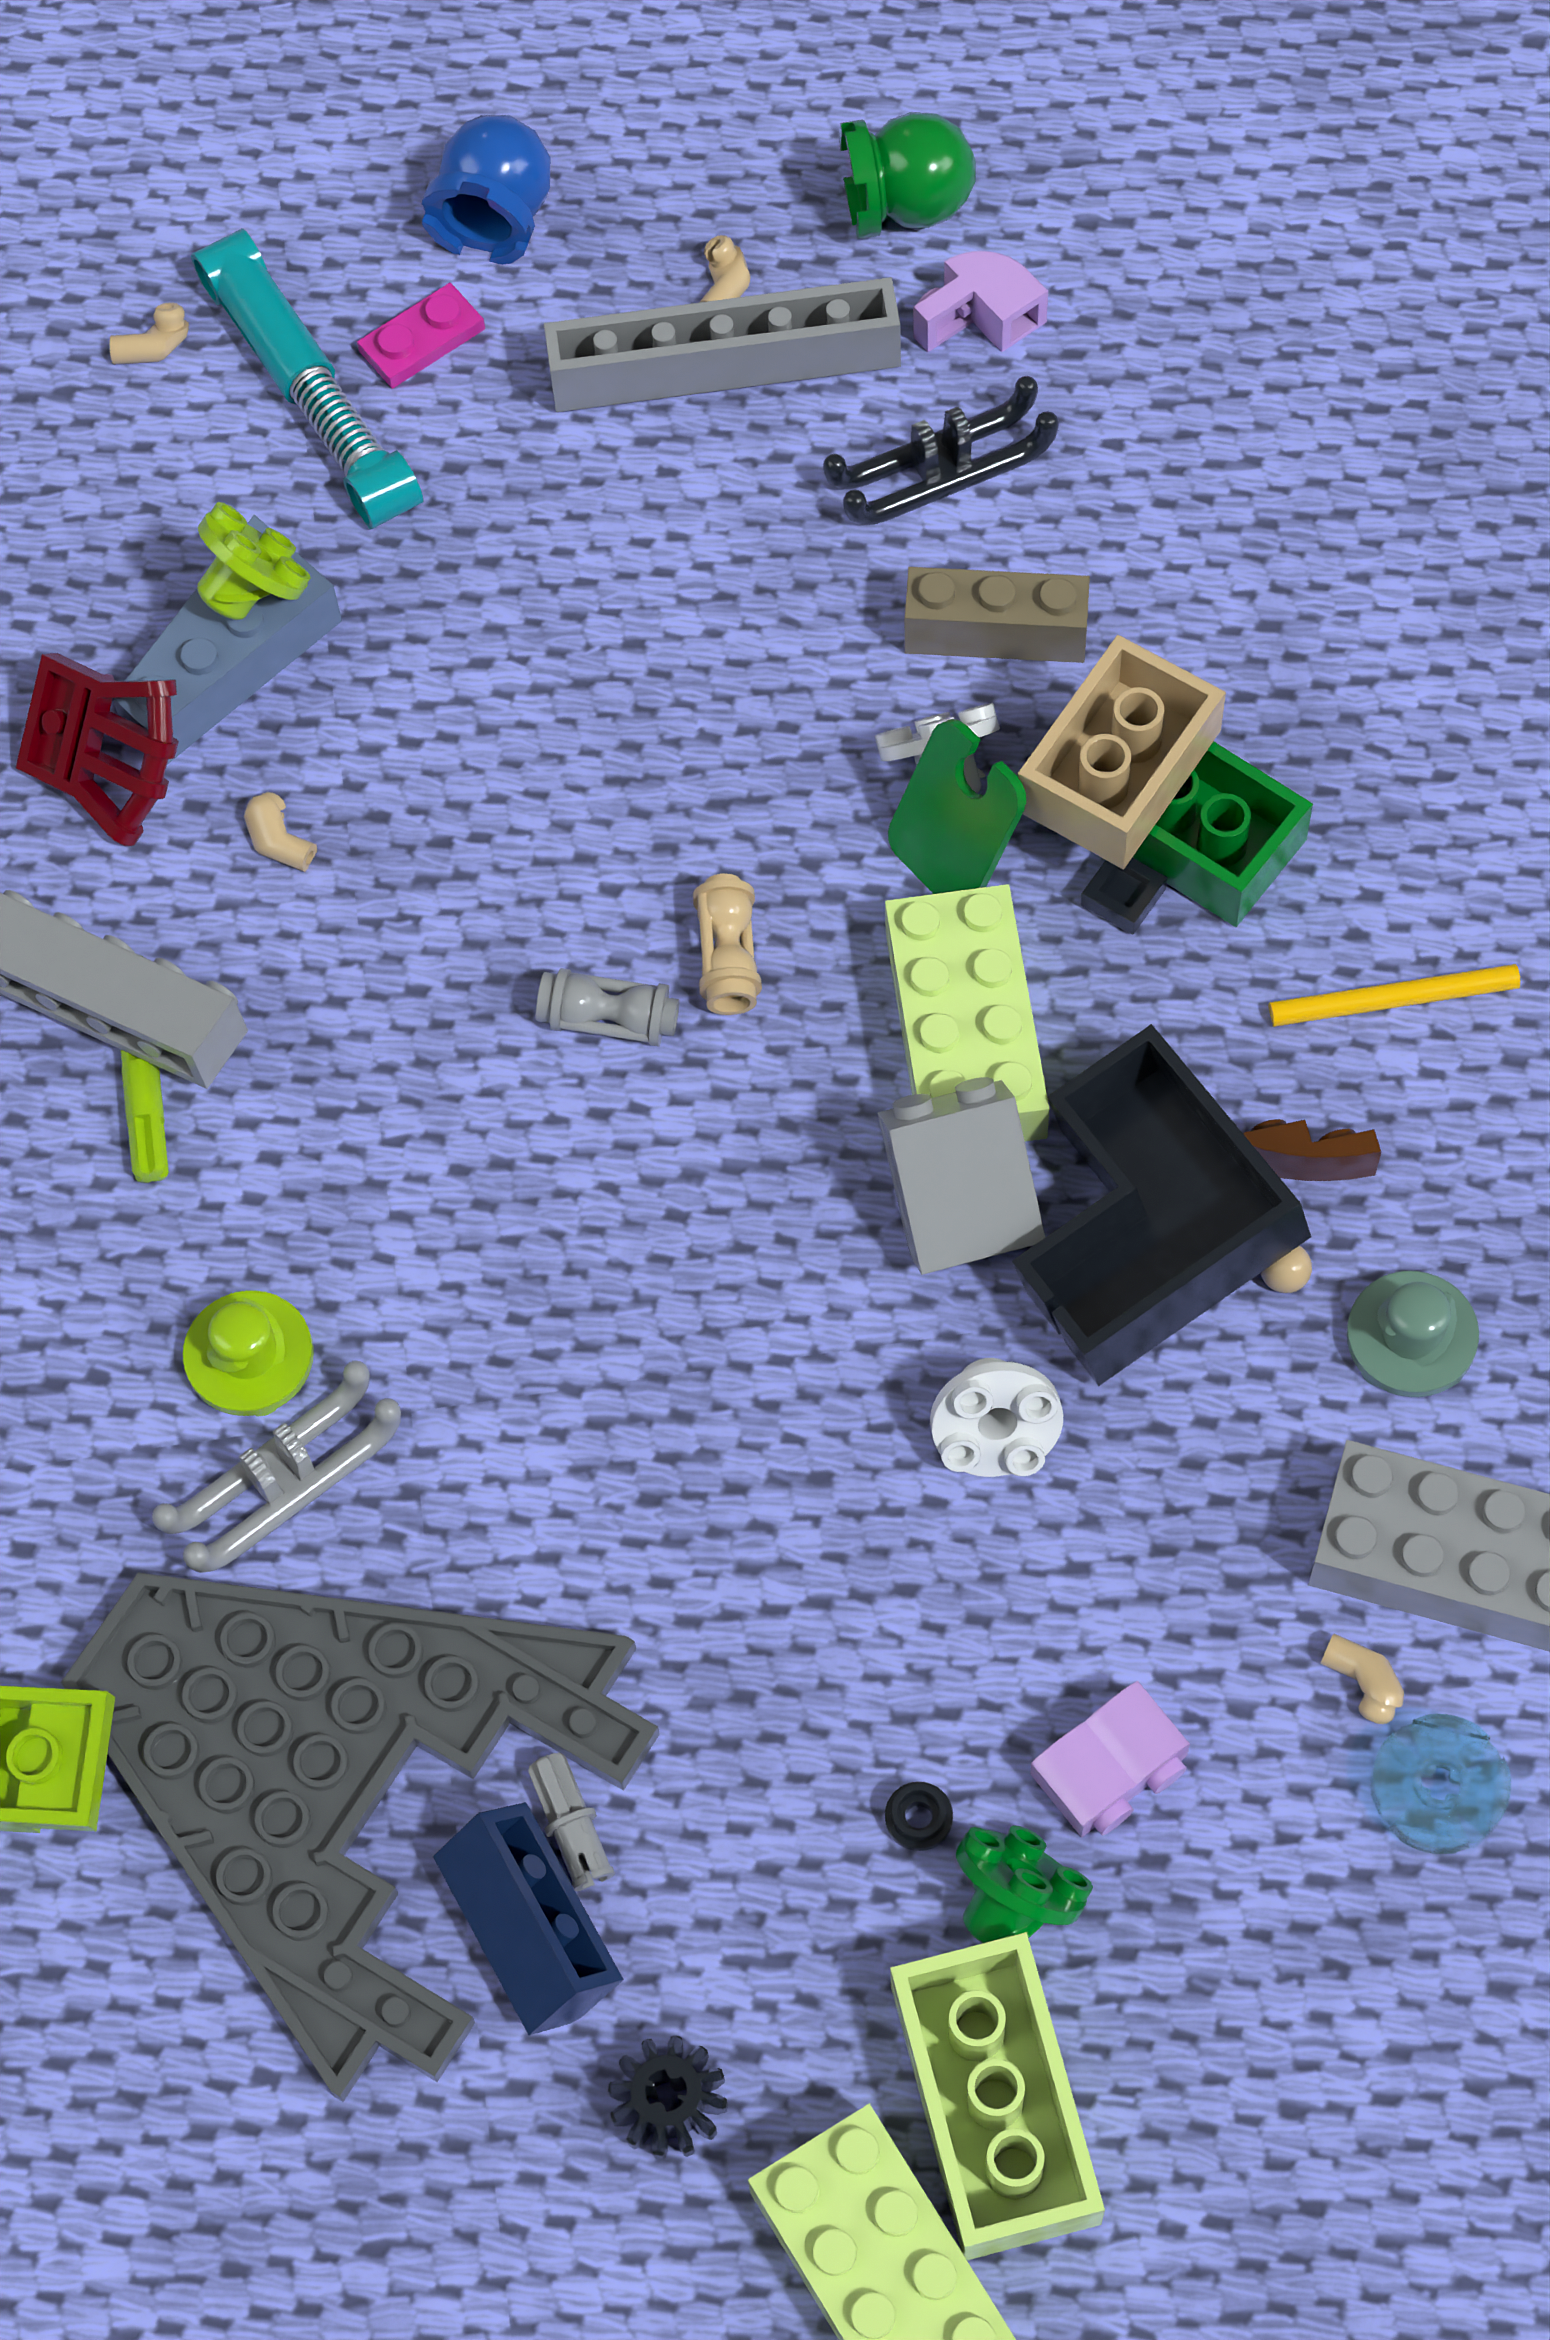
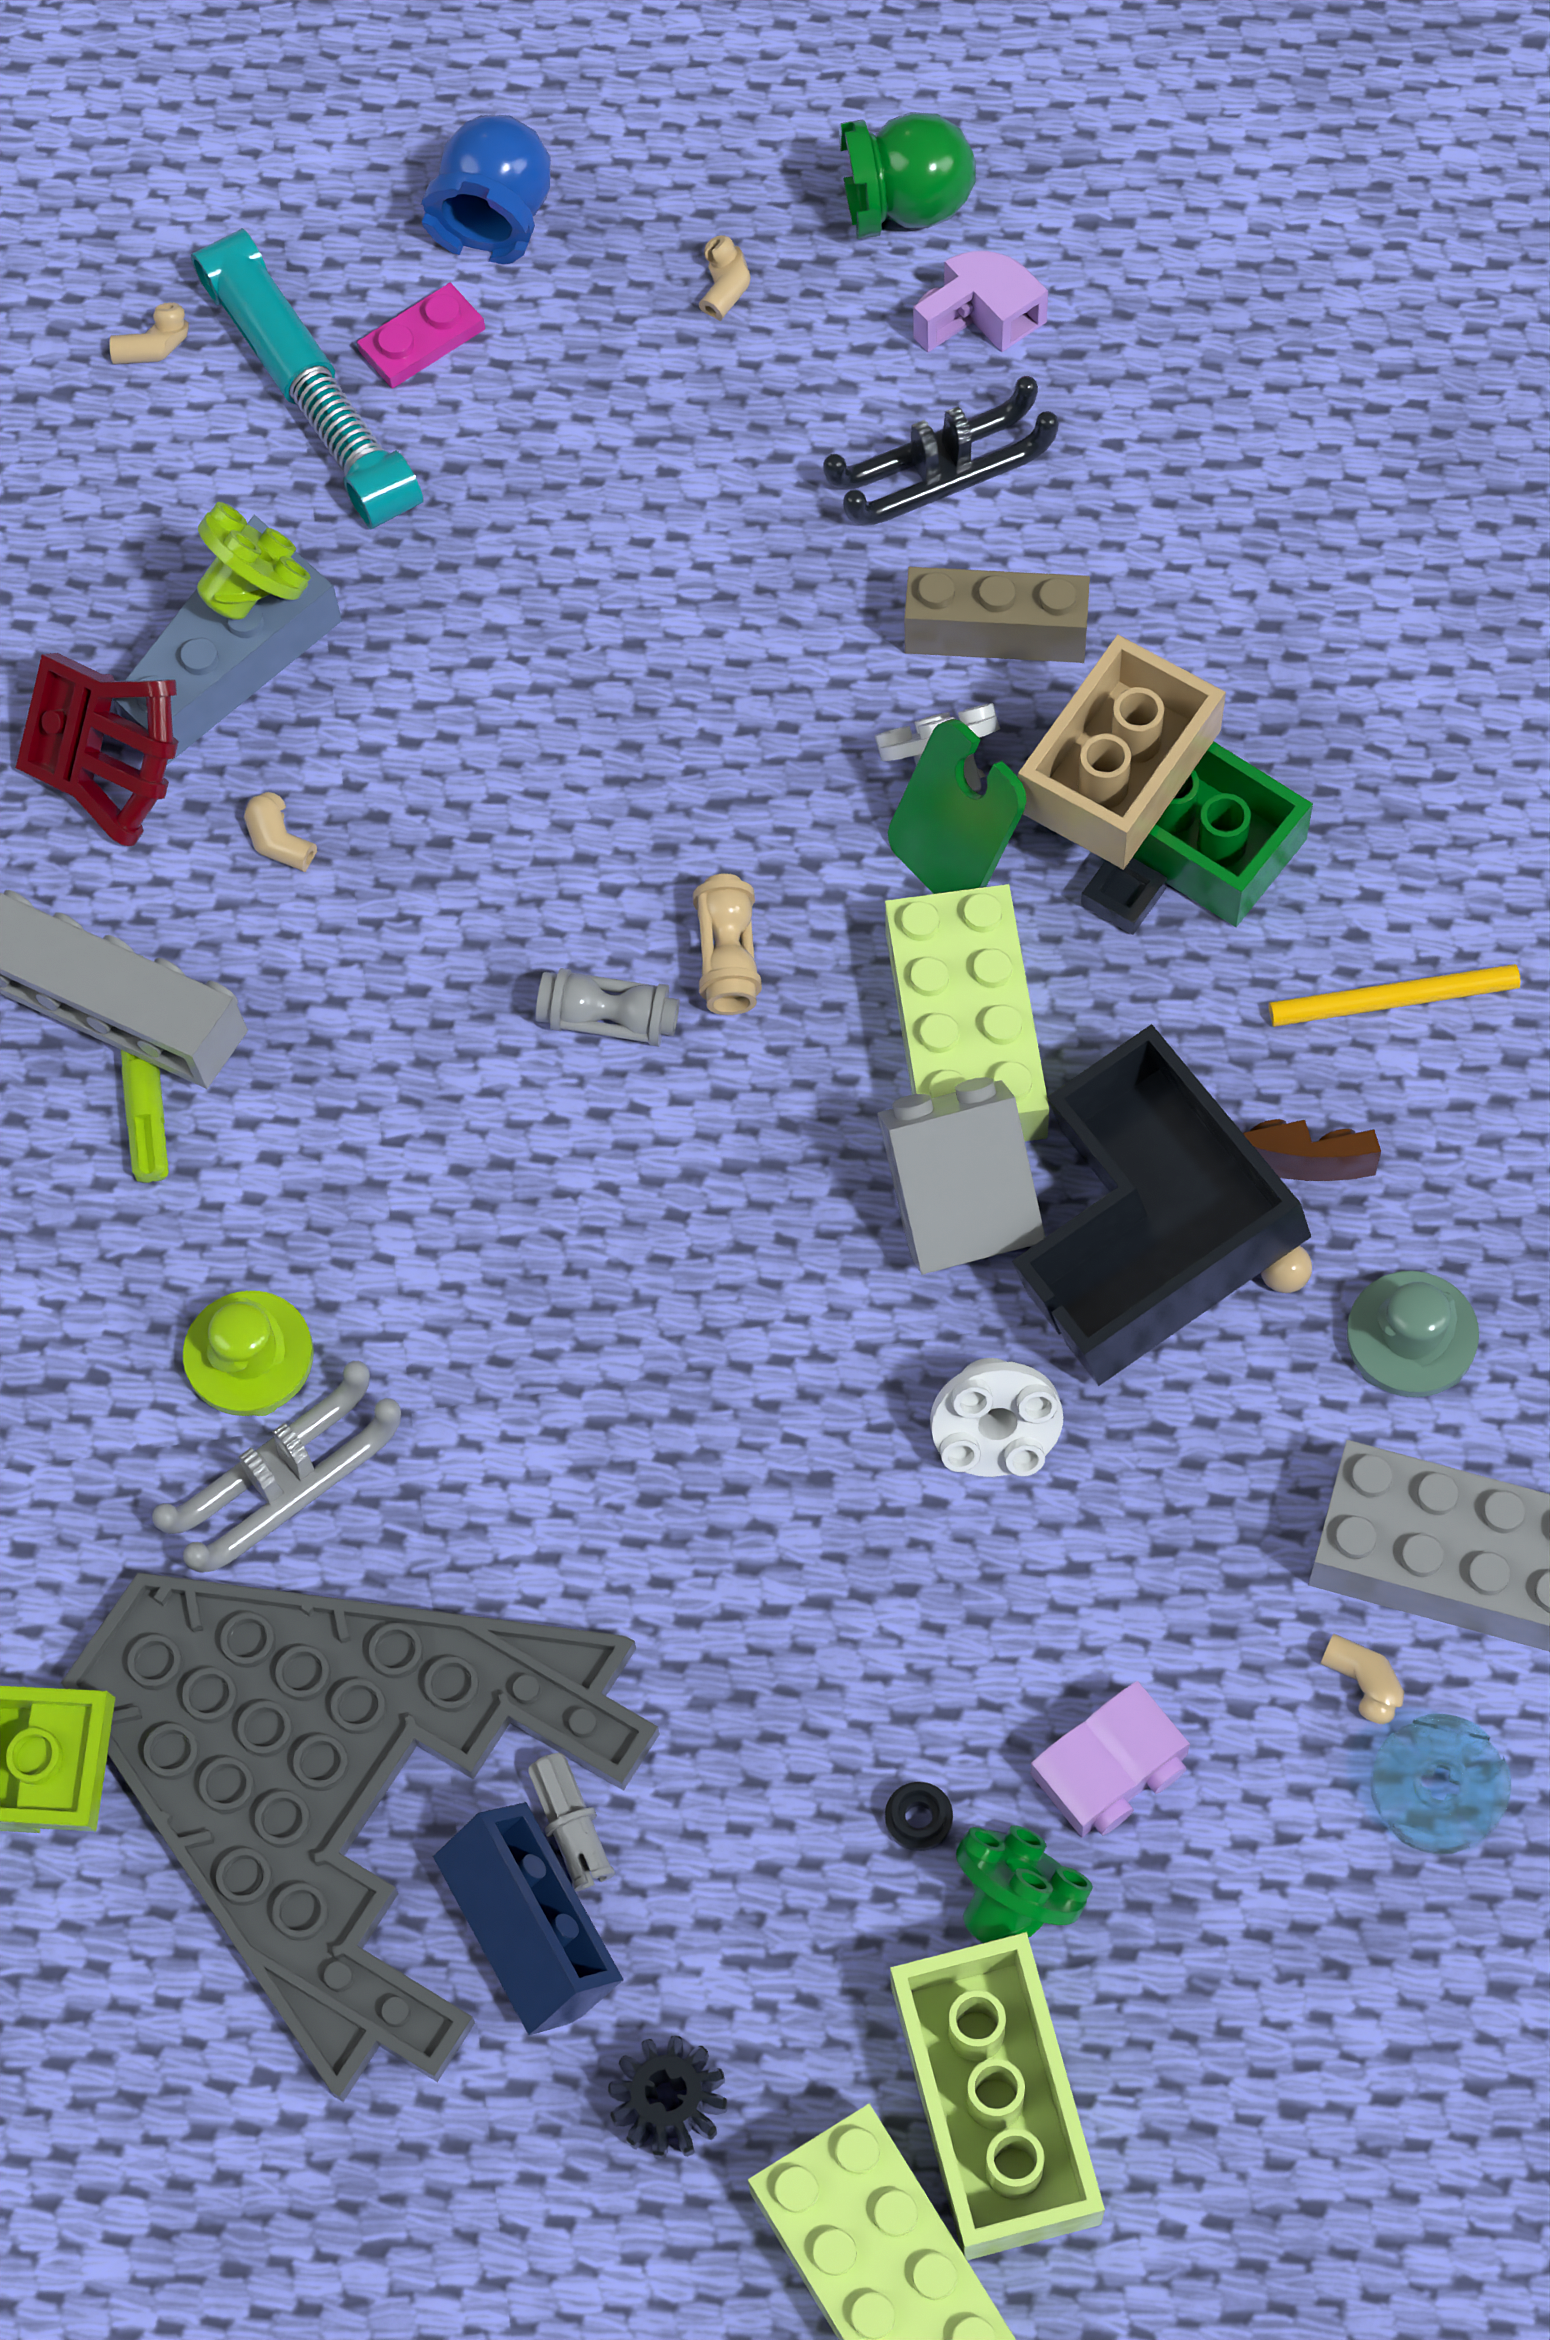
(723, 344): light grey brick -> none

